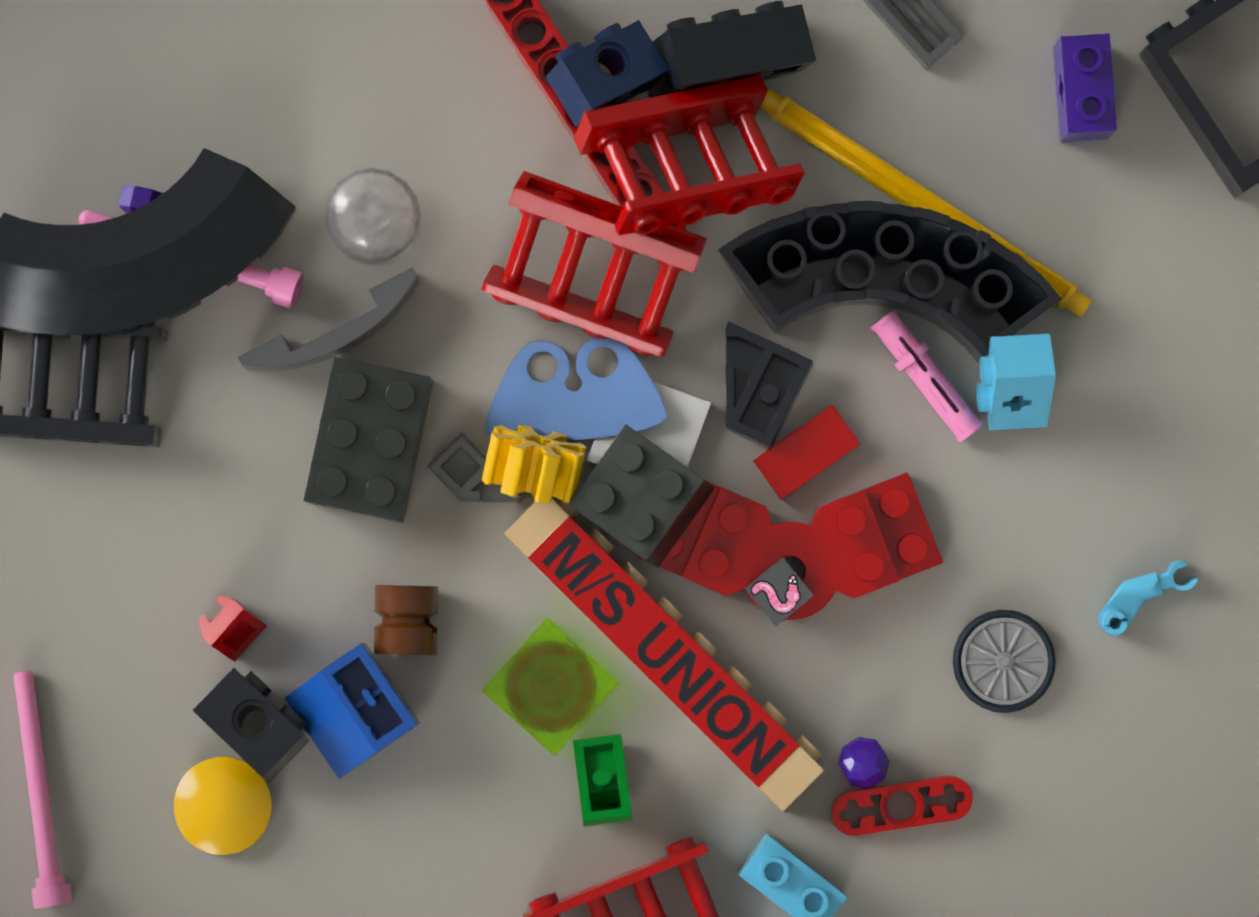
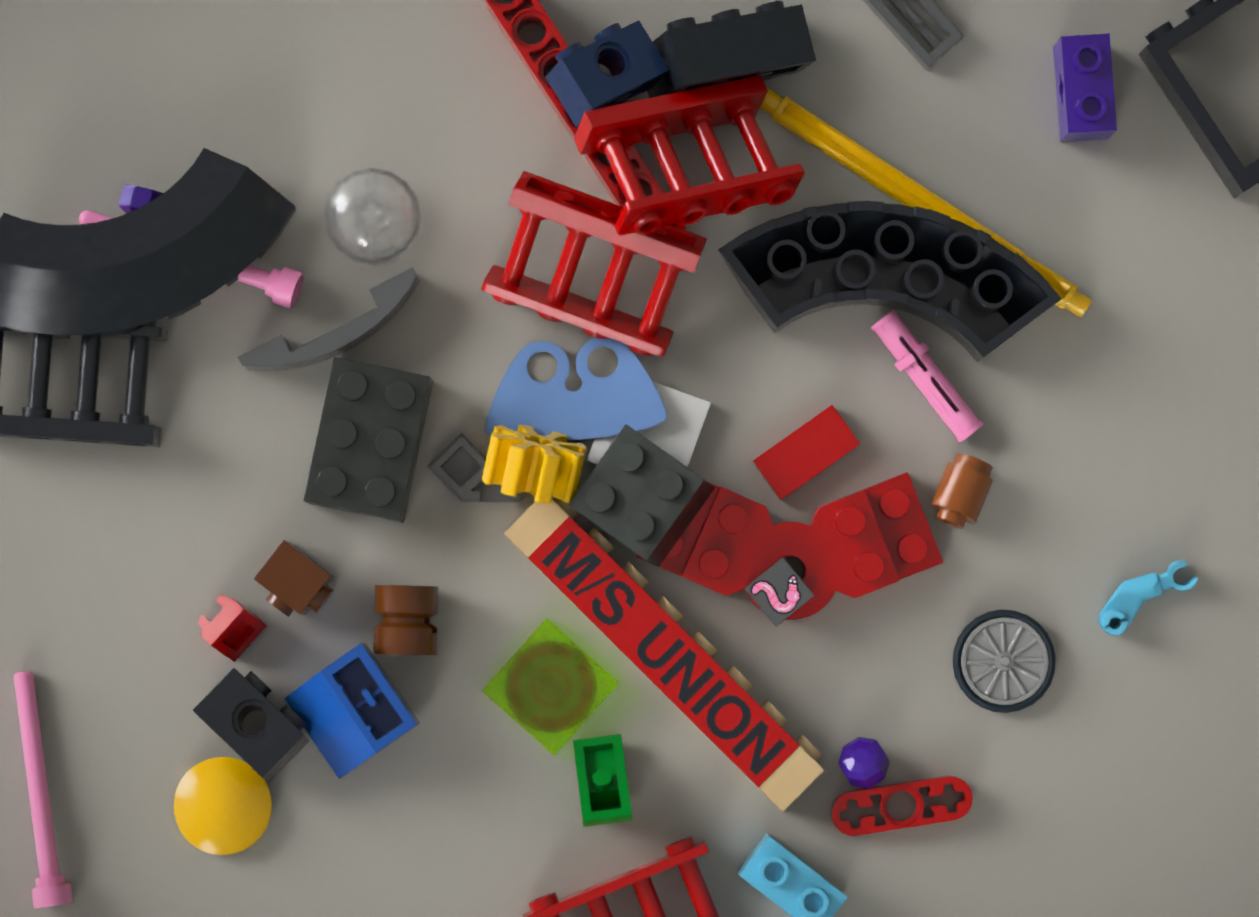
(294, 581): none -> reddish brown brick
(760, 384): black wing -> none
(962, 491): none -> dark orange brick
(1017, 382): medium azure brick -> none

